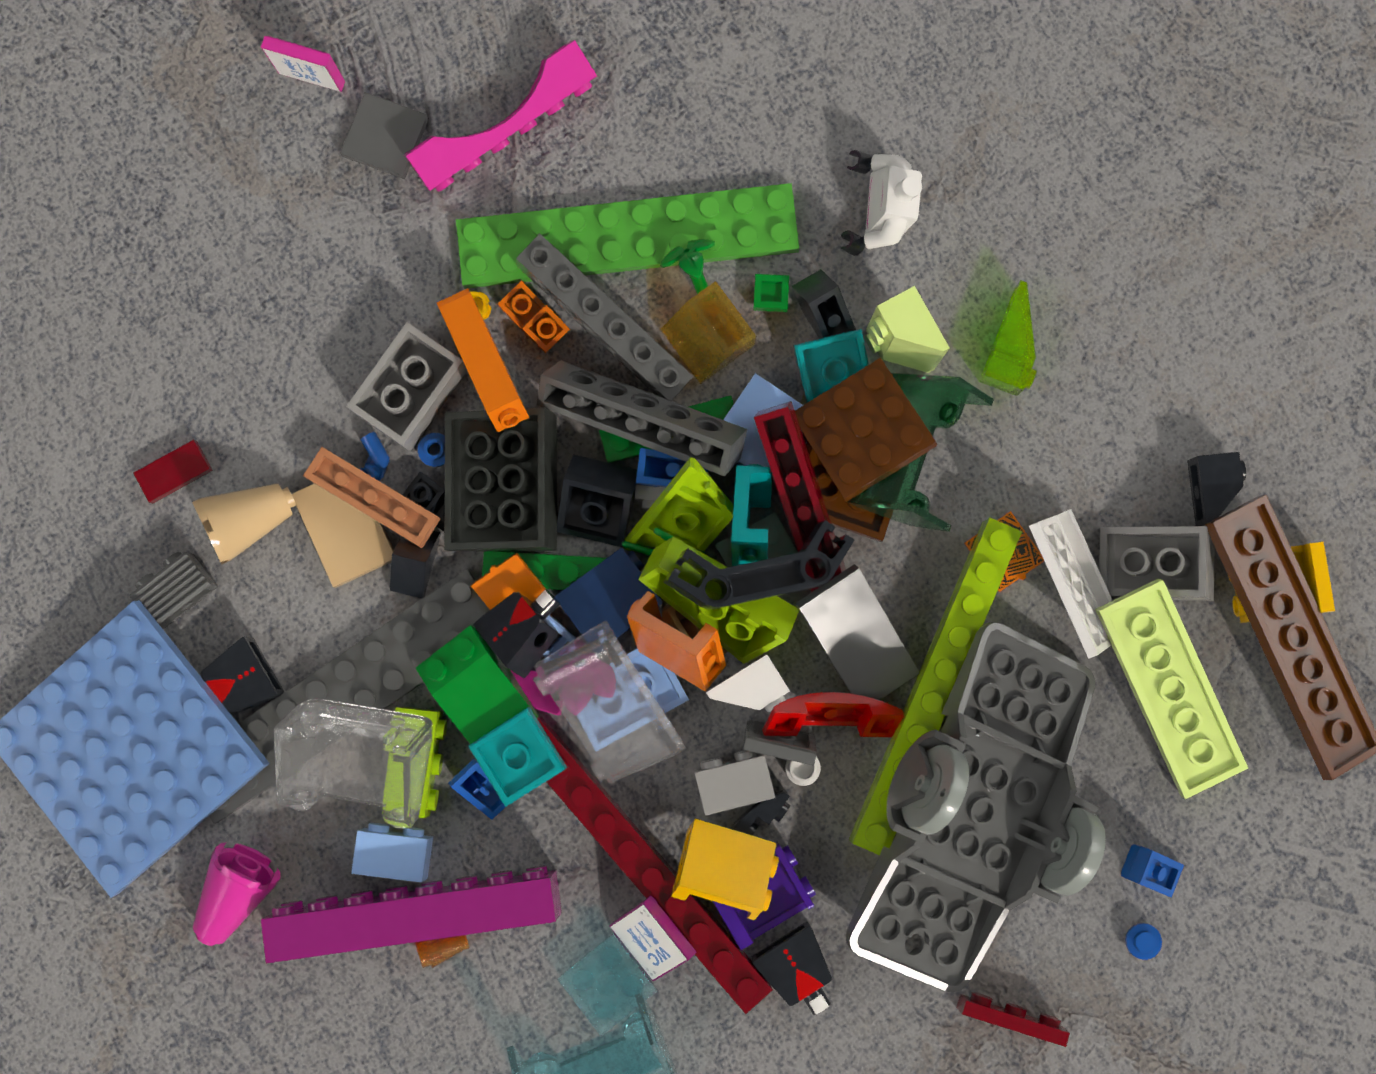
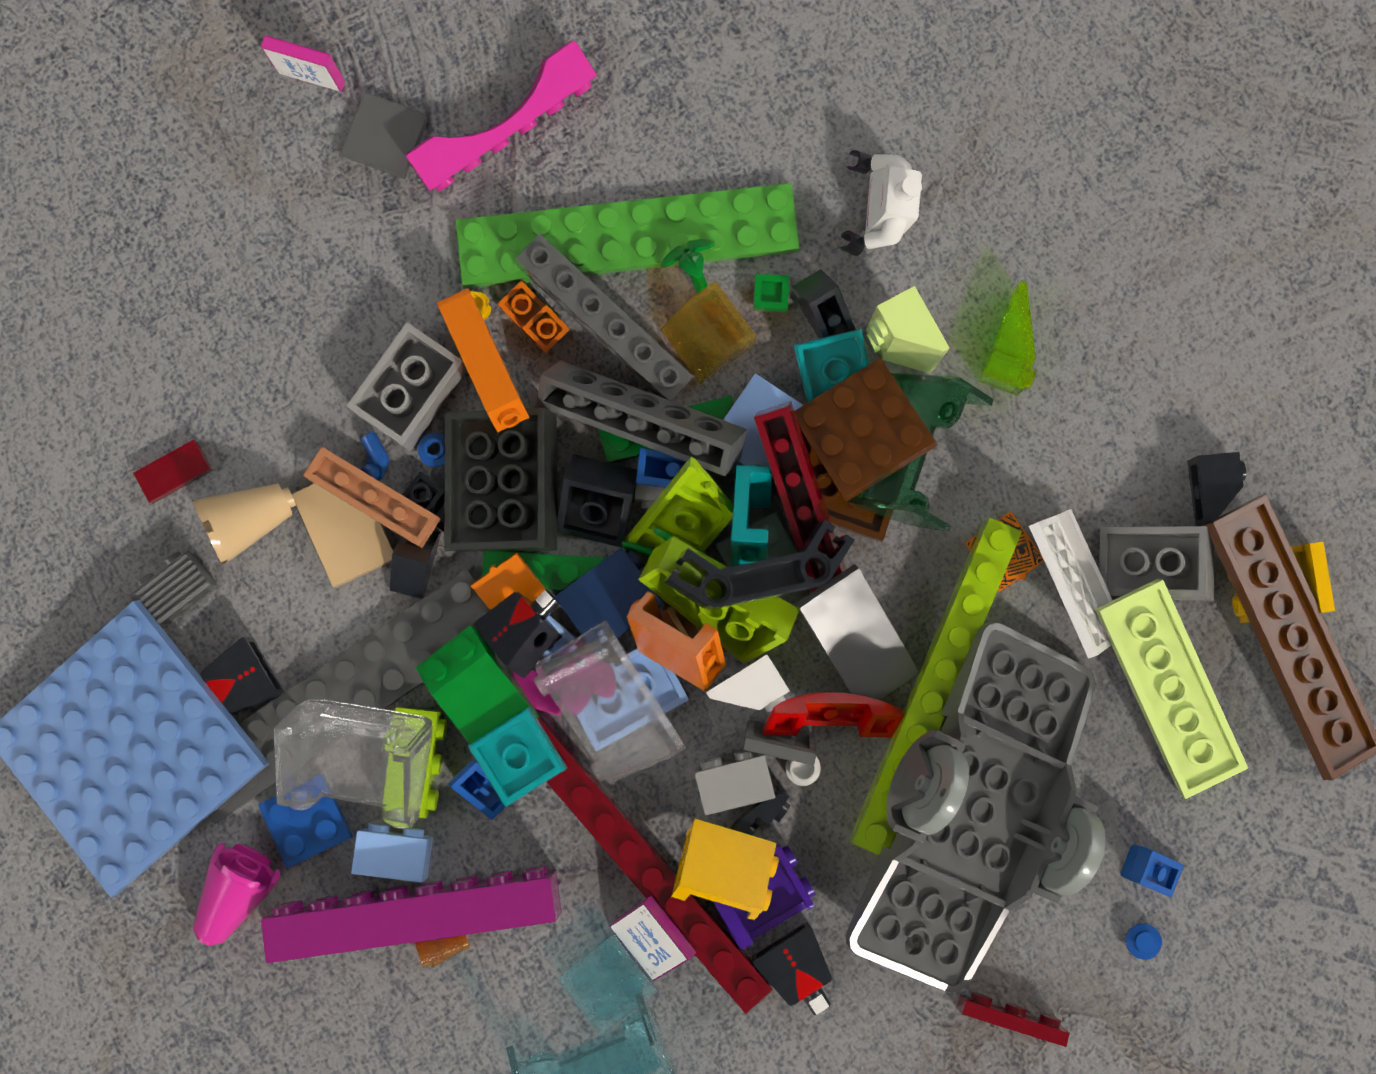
(305, 832): none -> blue plate

